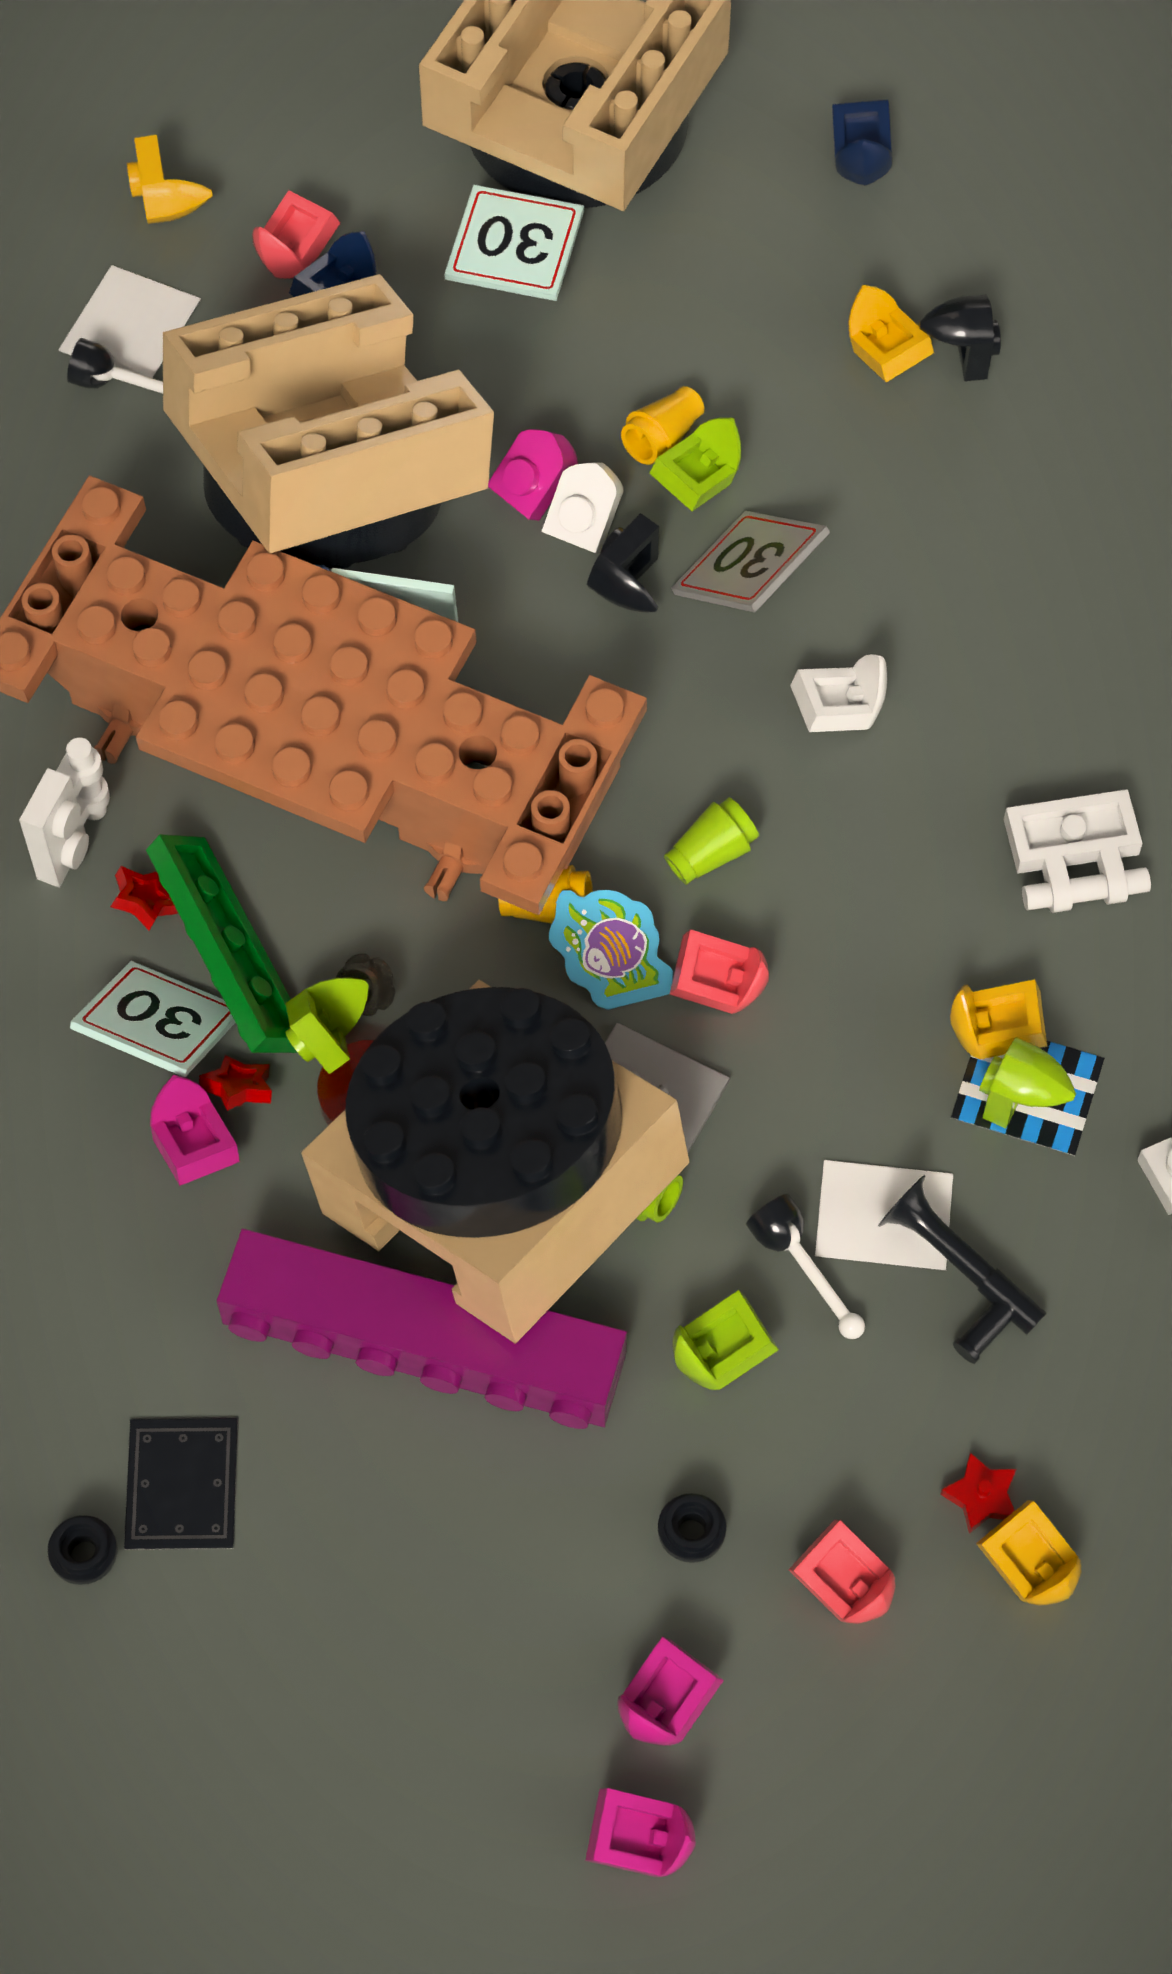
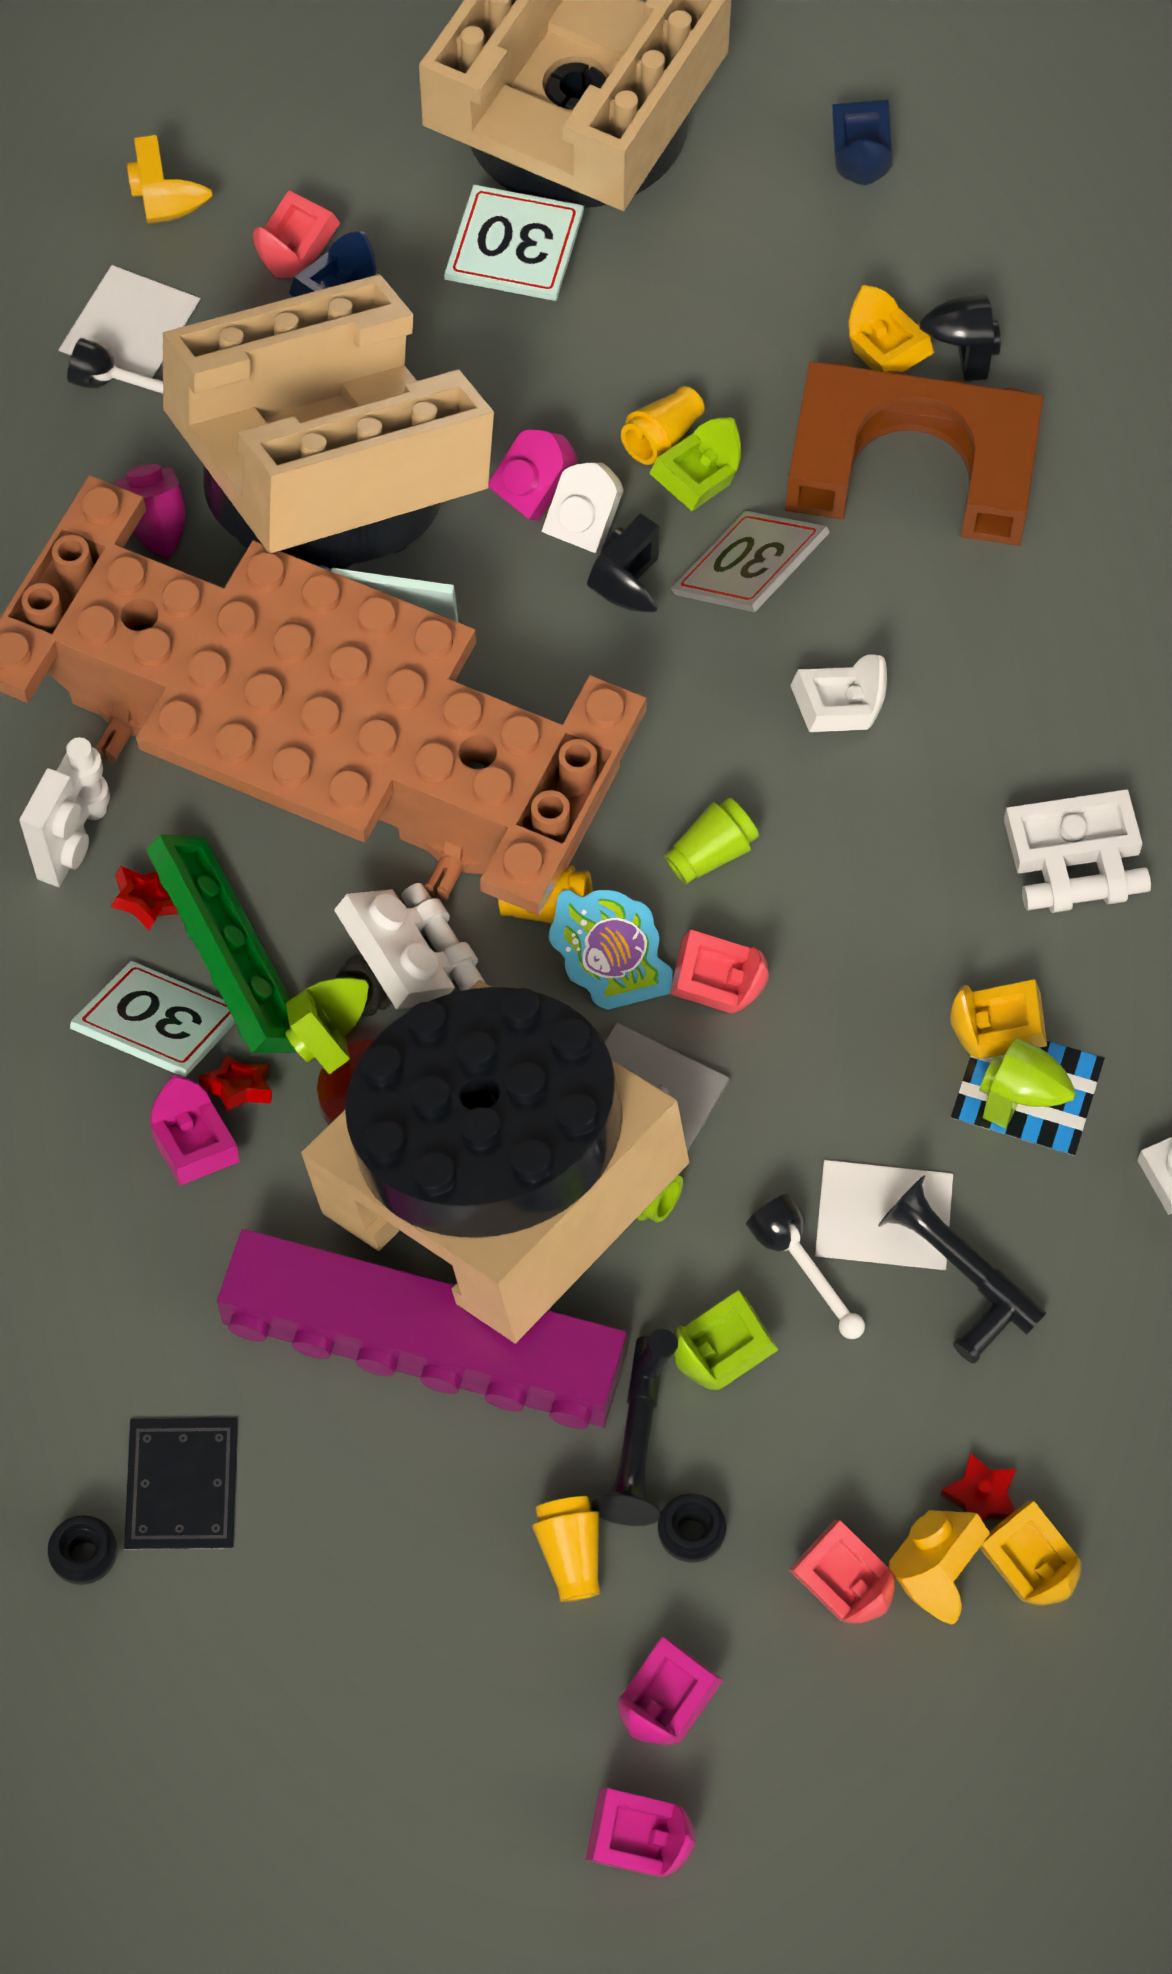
(165, 508): none -> dark pink plate
(395, 946): none -> white plate
(570, 1543): none -> yellow cone
(627, 1498): none -> black piece
(935, 1556): none -> yellow plate
(986, 426): none -> dark orange arch

